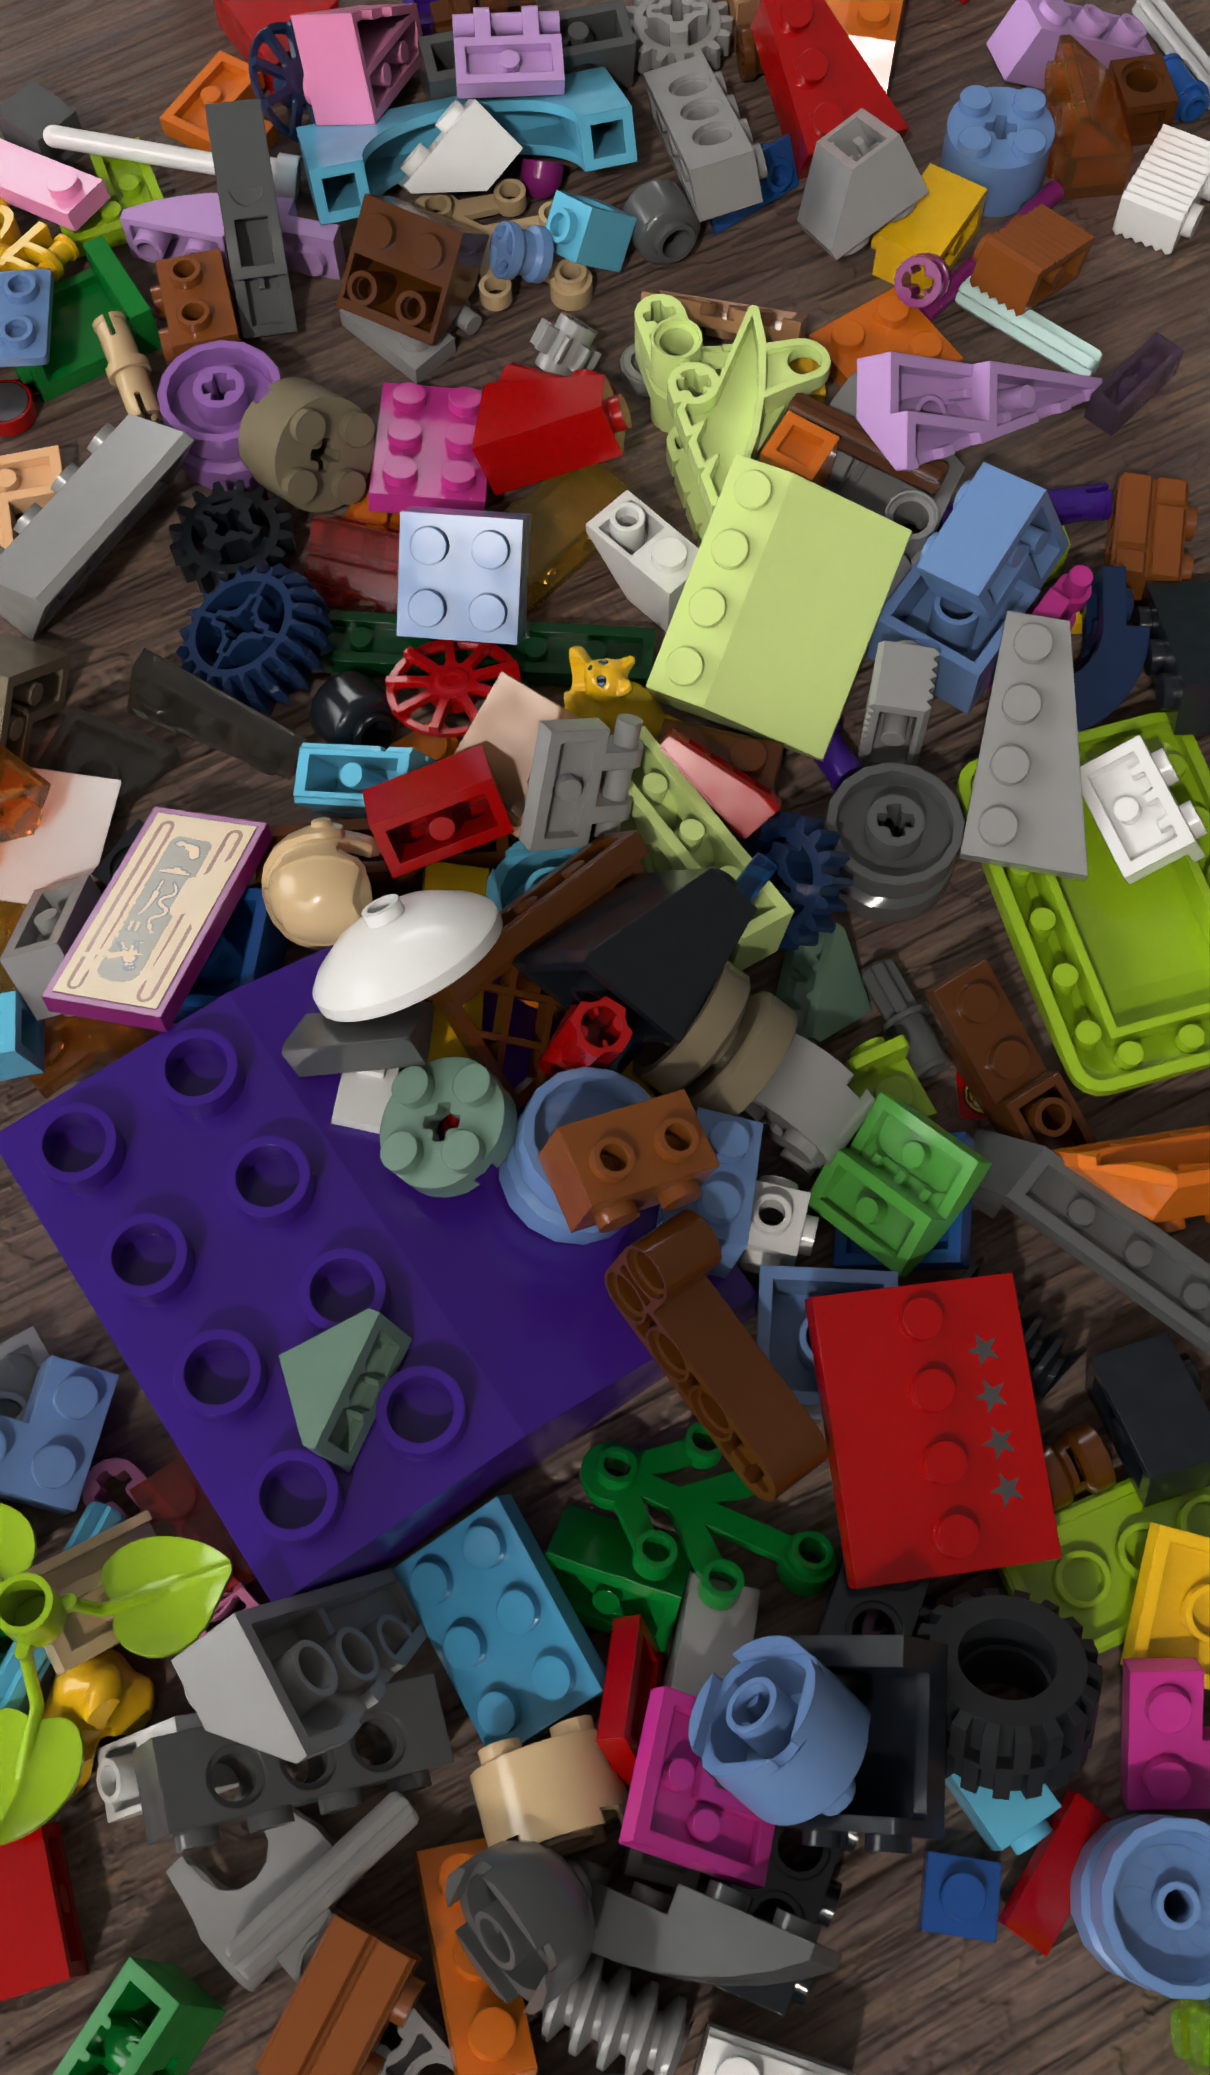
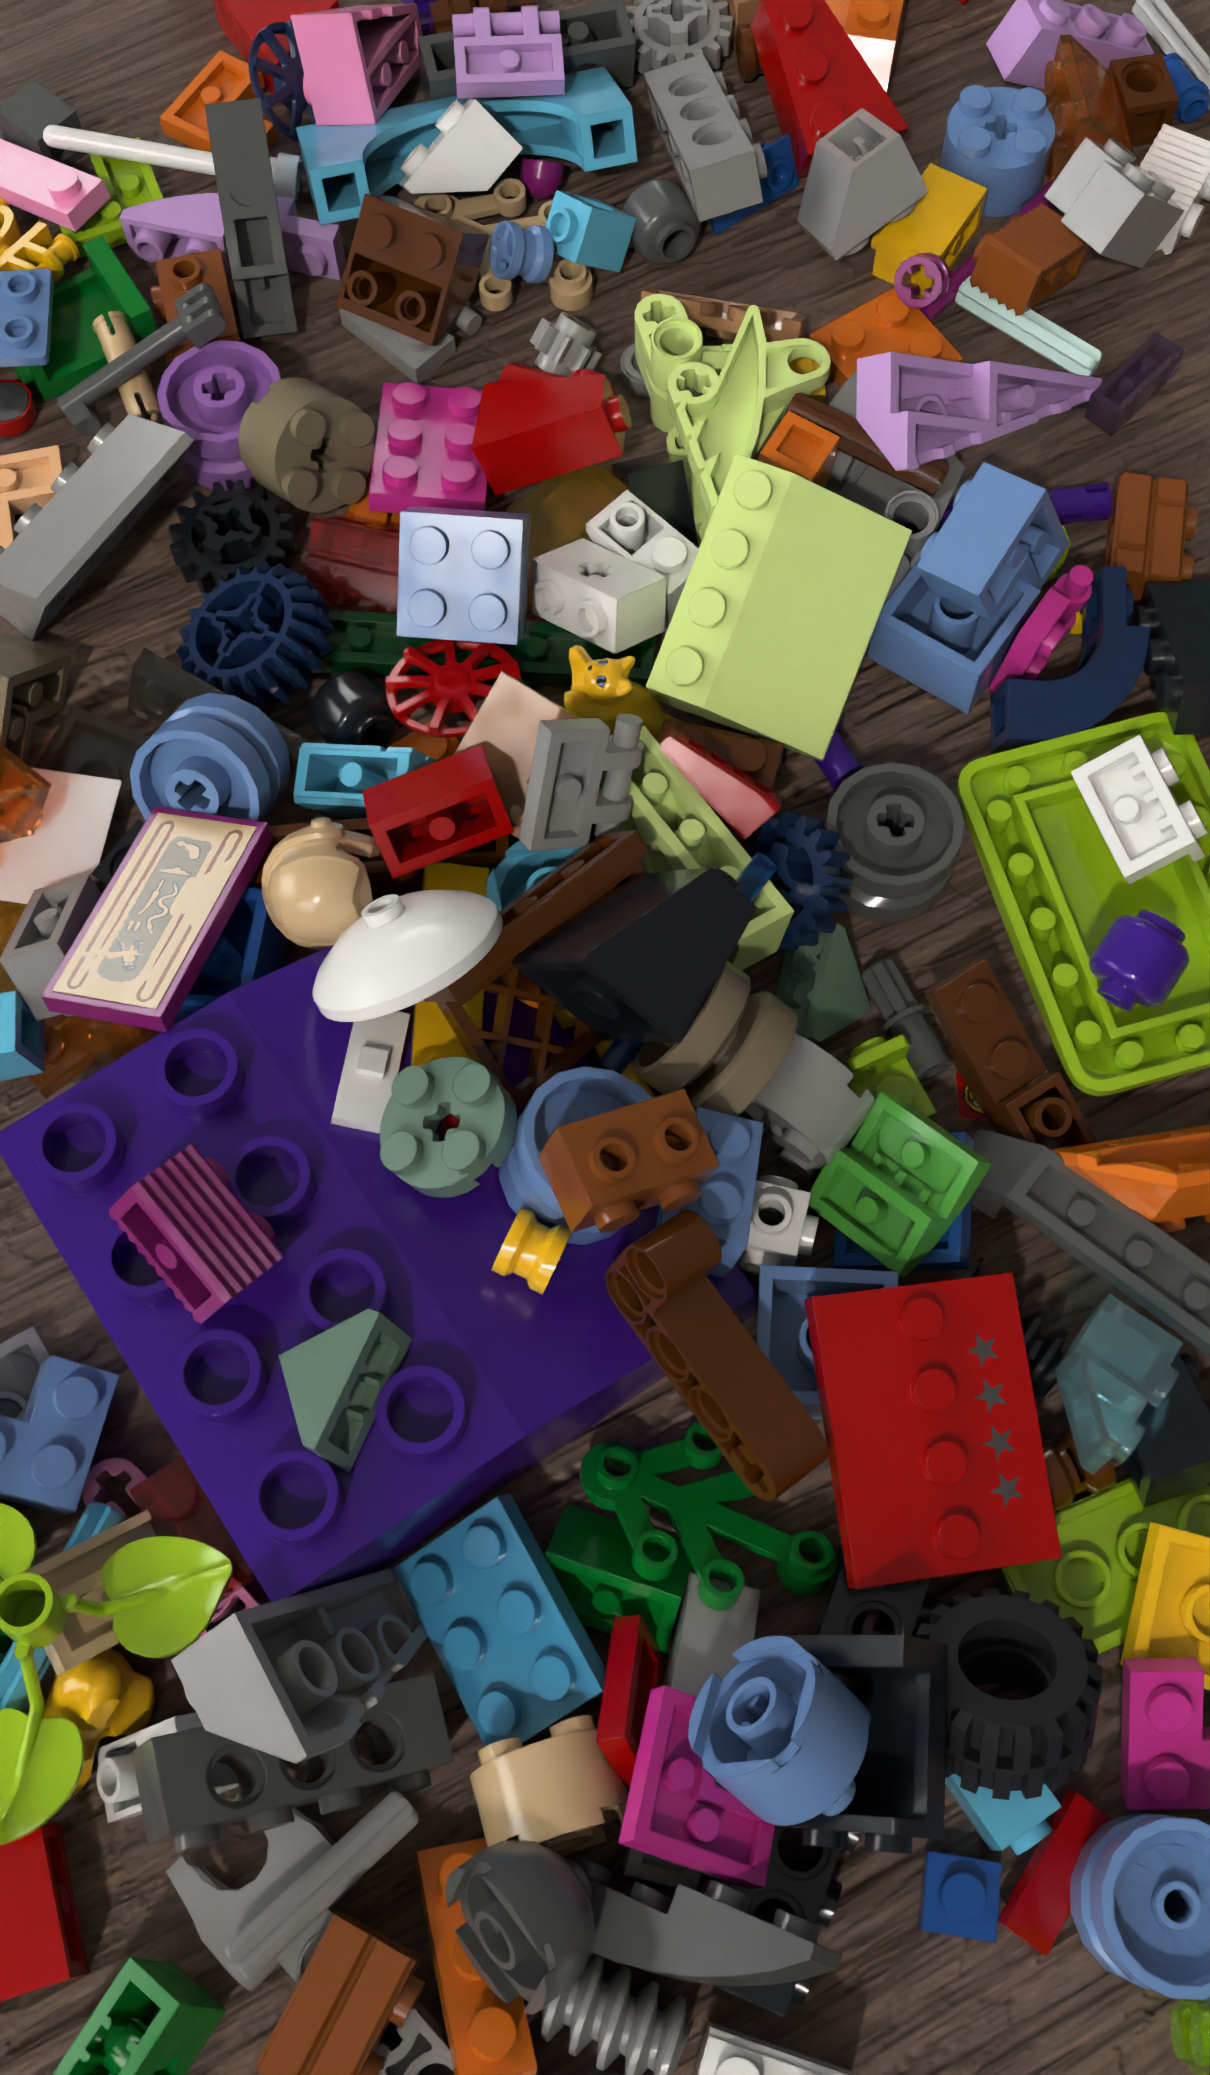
(196, 1232): none -> magenta brick
(197, 319): none -> dark grey hinge
(212, 760): none -> medium blue wheel
(379, 1043): dark grey slope -> none
(531, 1250): none -> yellow wheel
(587, 1037): red piece -> none
(598, 595): none -> white brick
(662, 486): none -> black slope
(898, 703): light grey brick -> none
(1028, 767): light grey wing -> none
(1109, 1378): none -> clear light blue slope
(1114, 202): none -> light grey brick
(1139, 960): none -> dark purple head

